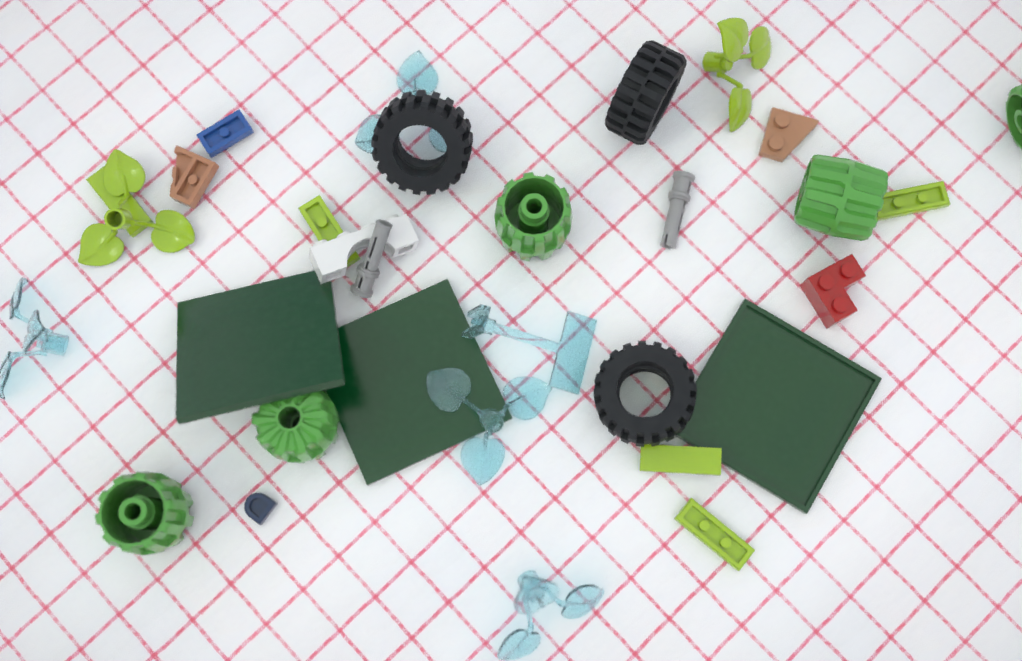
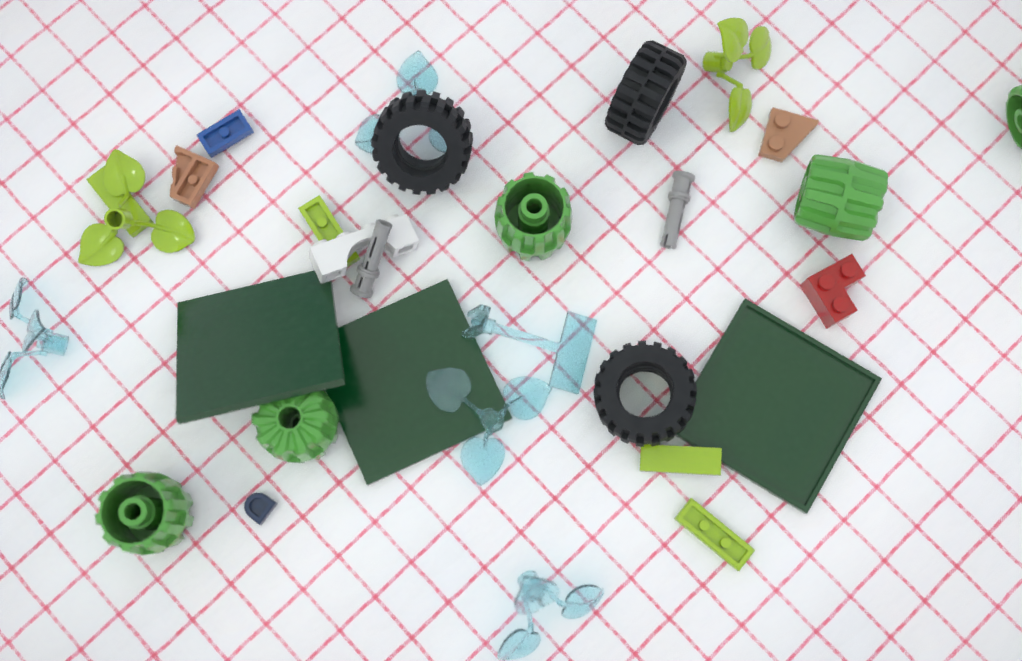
(914, 200): lime tile -> none

